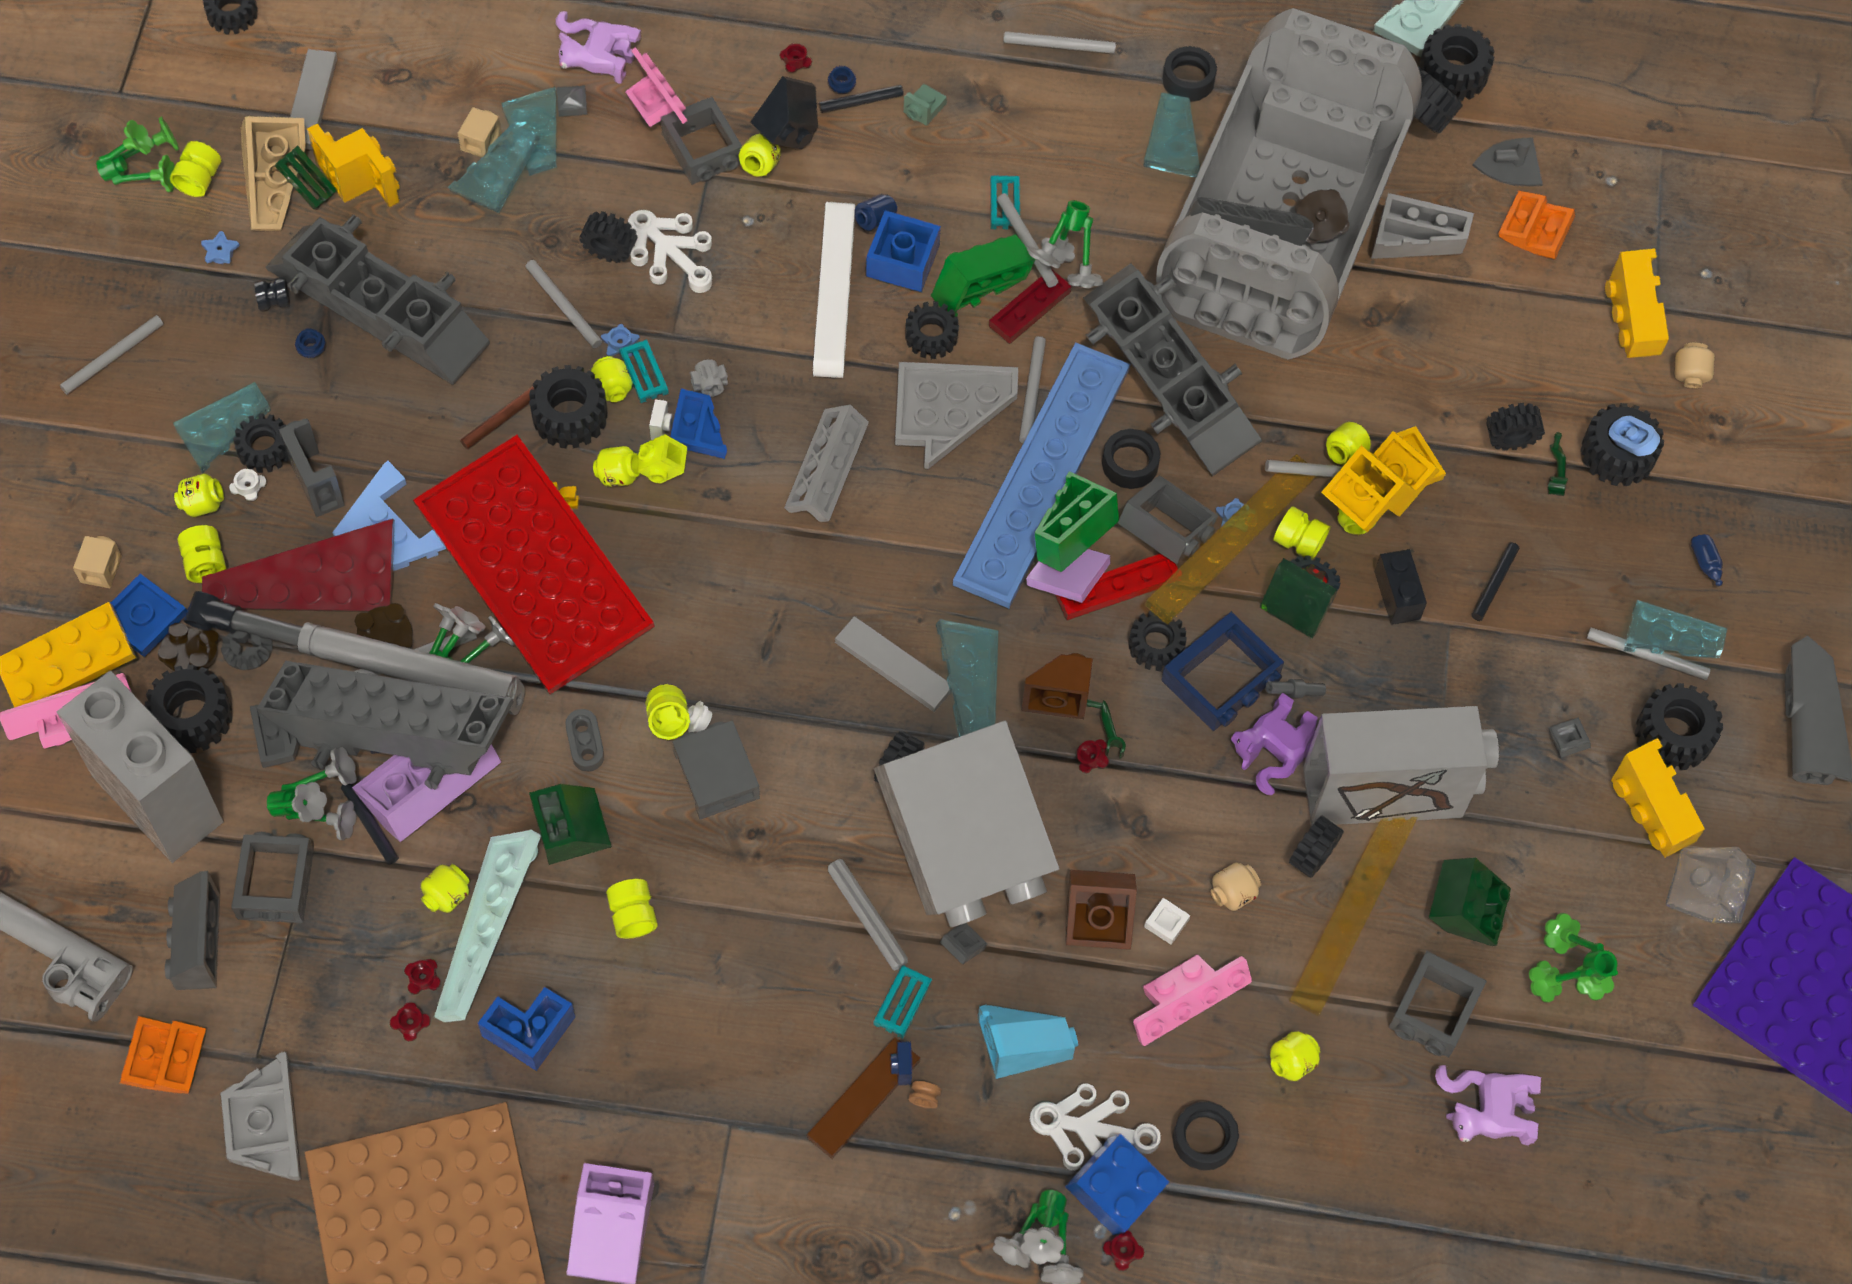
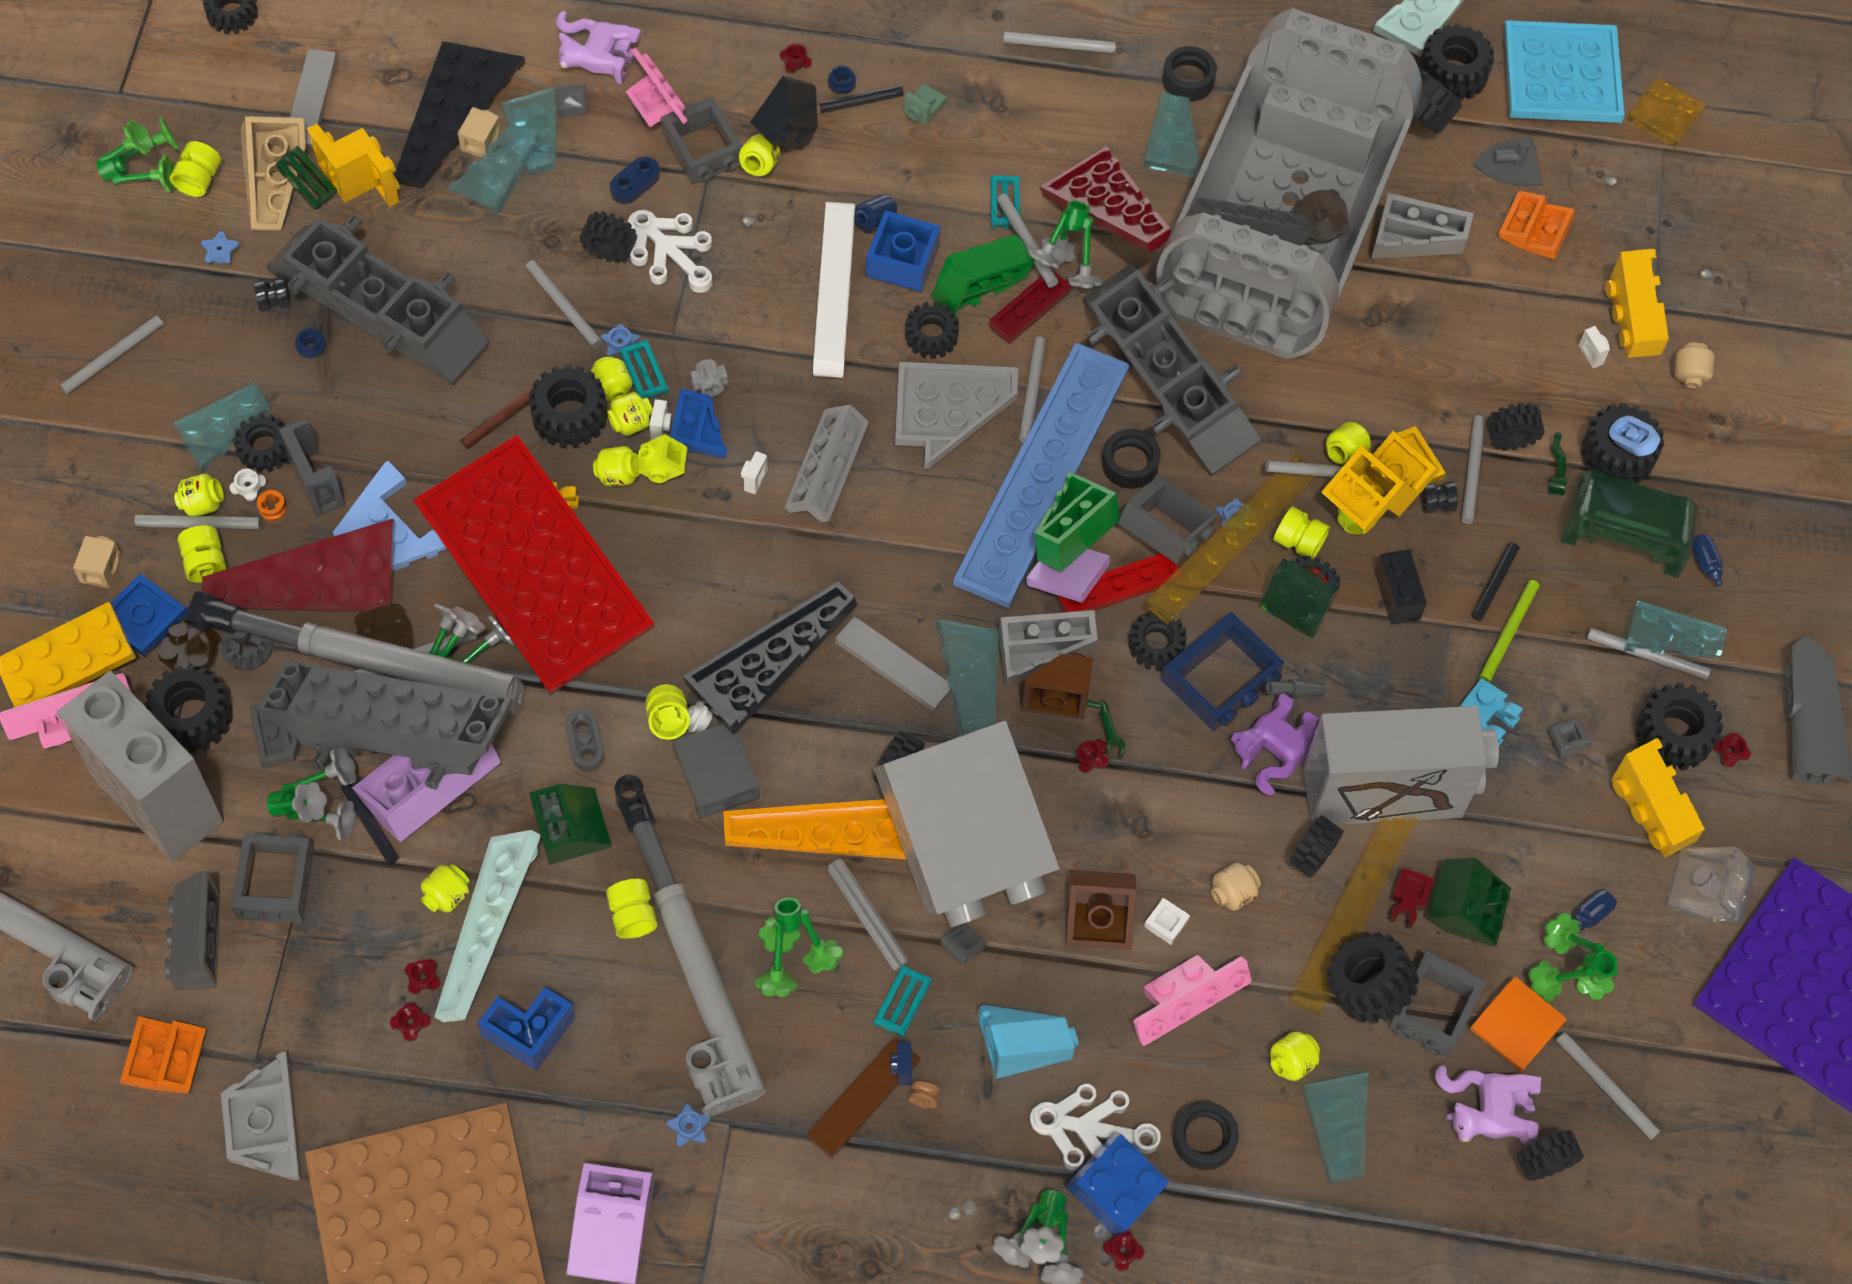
(217, 522): none -> light grey bar
(280, 505): none -> orange bush
(458, 81): none -> black wing
(629, 414): none -> neon yellow head
(636, 178): none -> dark blue plate
(686, 1117): none -> medium blue plate
(732, 1066): none -> light grey piece
(754, 472): none -> white plate
(754, 668): none -> black wing
(779, 936): none -> bright green plant
(826, 828): none -> light orange wing
(1037, 639): none -> light grey wedge
(1112, 198): none -> dark red wing
(1339, 1124): none -> clear light blue wing
(1386, 992): none -> black tyre
(1412, 894): none -> dark red plate
(1437, 497): none -> black wheel
(1473, 469): none -> light grey bar
(1490, 704): none -> medium azure plate
(1509, 630): none -> lime bar
(1518, 1024): none -> orange slope
(1549, 1155): none -> black tyre
(1563, 71): none -> medium azure plate
(1594, 346): none -> white plate
(1595, 909): none -> dark blue piece
(1608, 1086): none -> light grey bar
(1632, 517): none -> clear green windscreen
(1666, 112): none -> clear yellow plate
(1735, 742): none -> dark red plate

